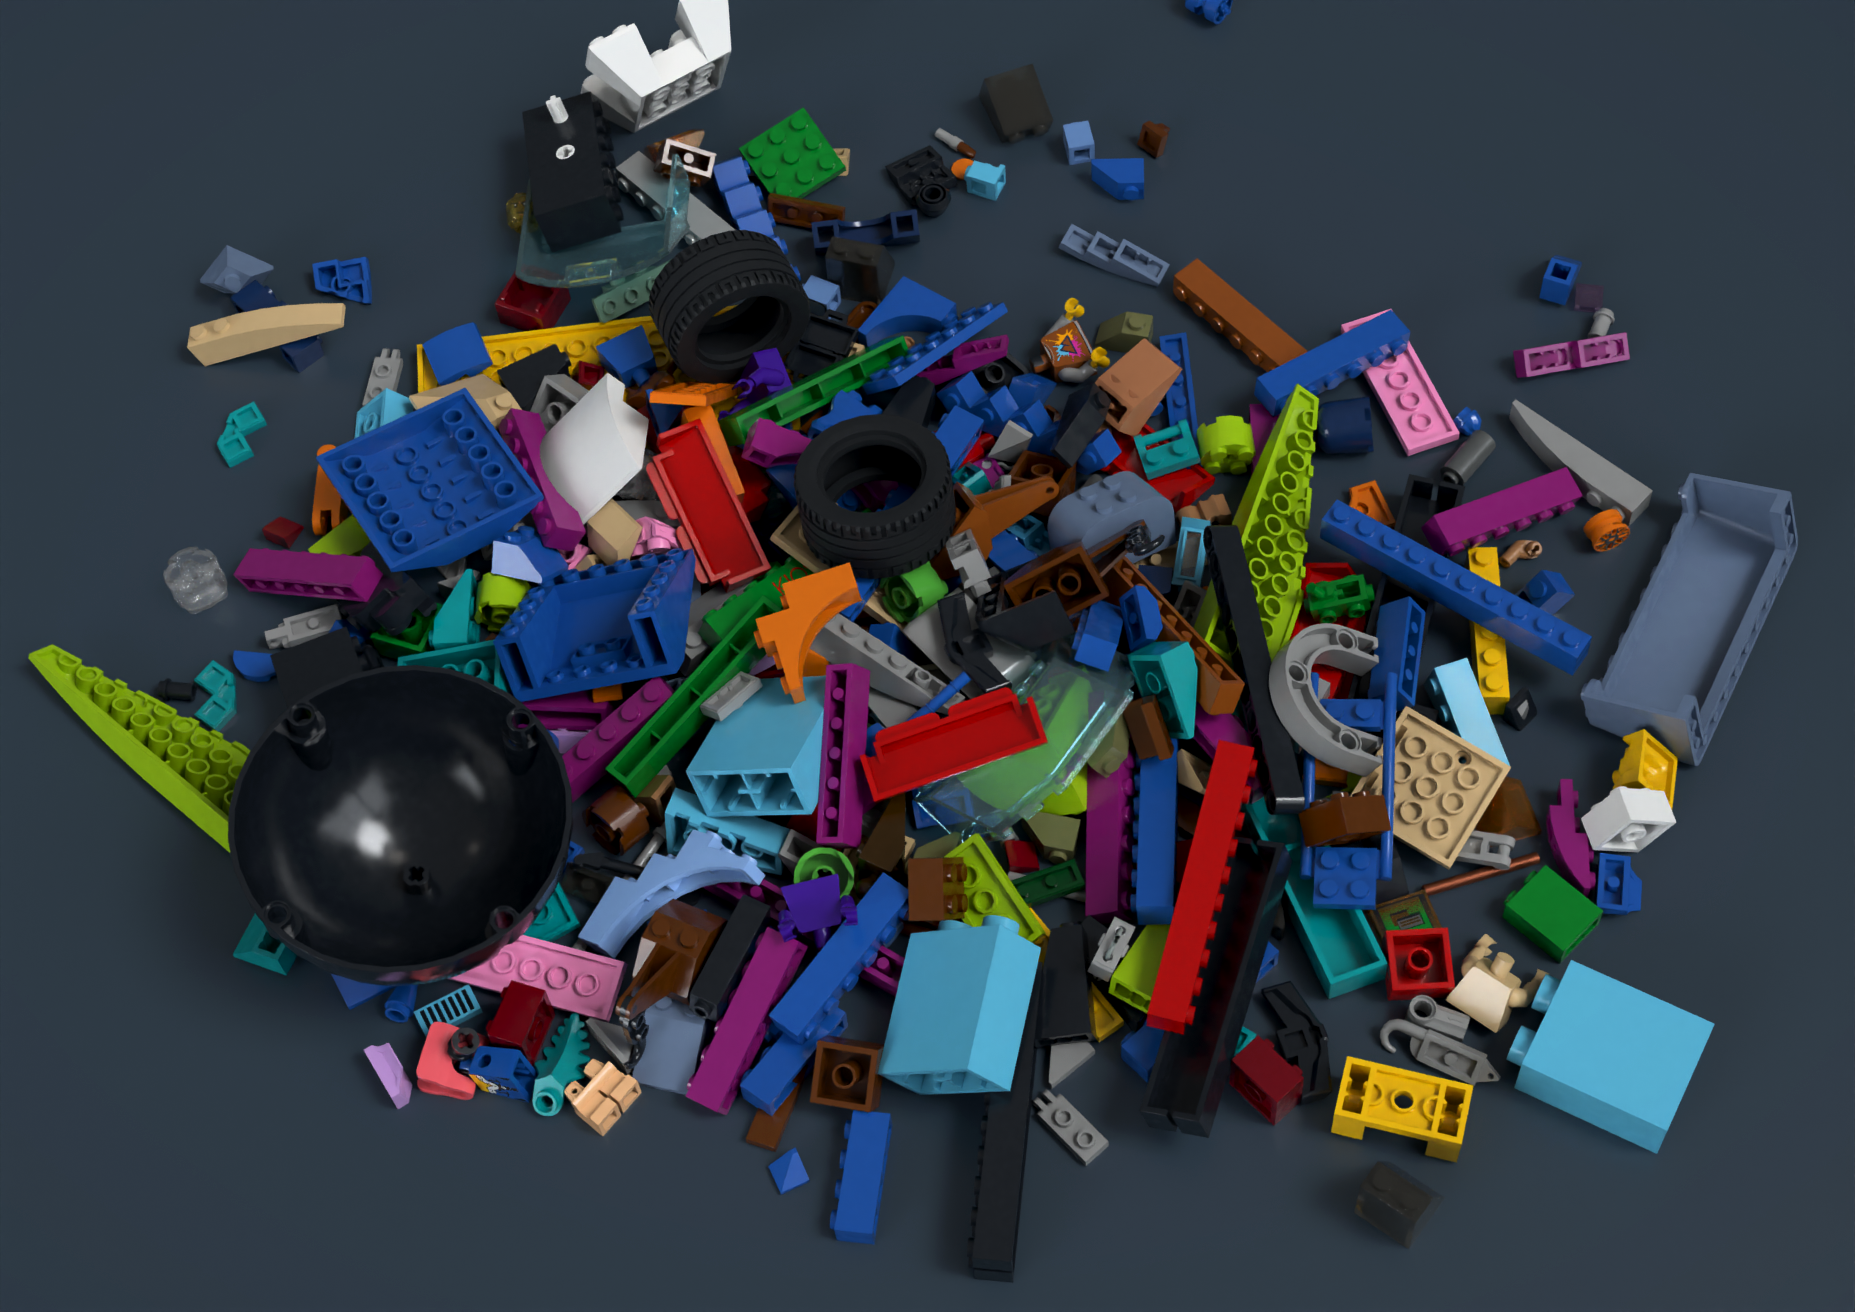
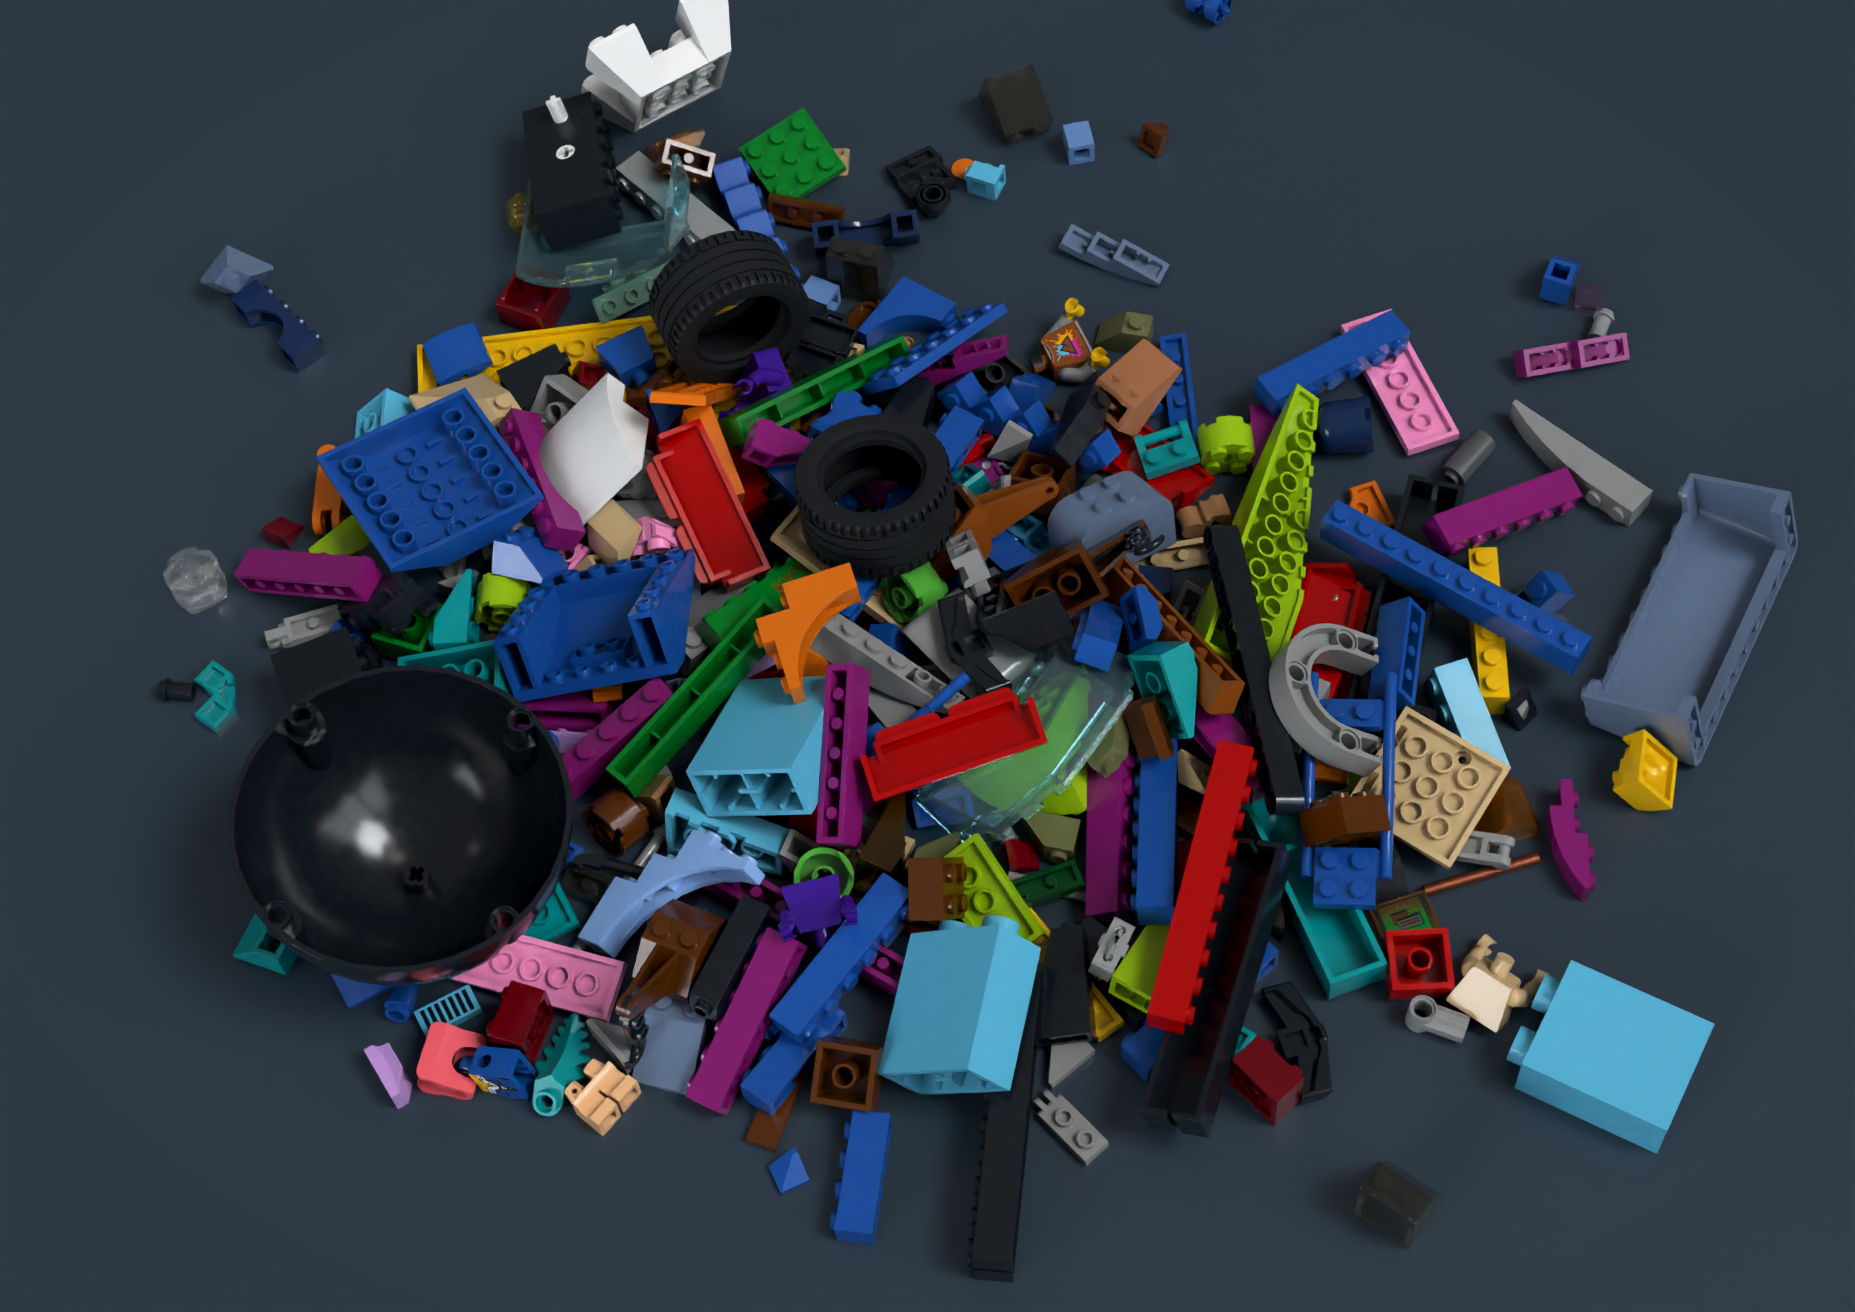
(168, 751): lime wedge -> none
(240, 424): teal tile -> none
(254, 665): blue tile -> none
(262, 330): tan slope -> none
(345, 279): blue slope -> none
(384, 374): light grey hinge -> none
(461, 1035): black bush -> none
(731, 696): light grey plate -> none
(955, 143): light grey piece -> none
(1120, 177): blue slope -> none
(1190, 553): medium azure window -> none
(1234, 317): dark orange brick -> none
(1338, 598): green brick -> none
(1436, 1111): yellow plate -> none
(1442, 1052): light grey plate -> none
(1467, 421): blue plate -> none
(1520, 550): medium nougat arm -> none
(1551, 913): green brick -> none
(1606, 530): orange wheel -> none
(1617, 885): blue slope -> none
(1628, 819): white brick -> none

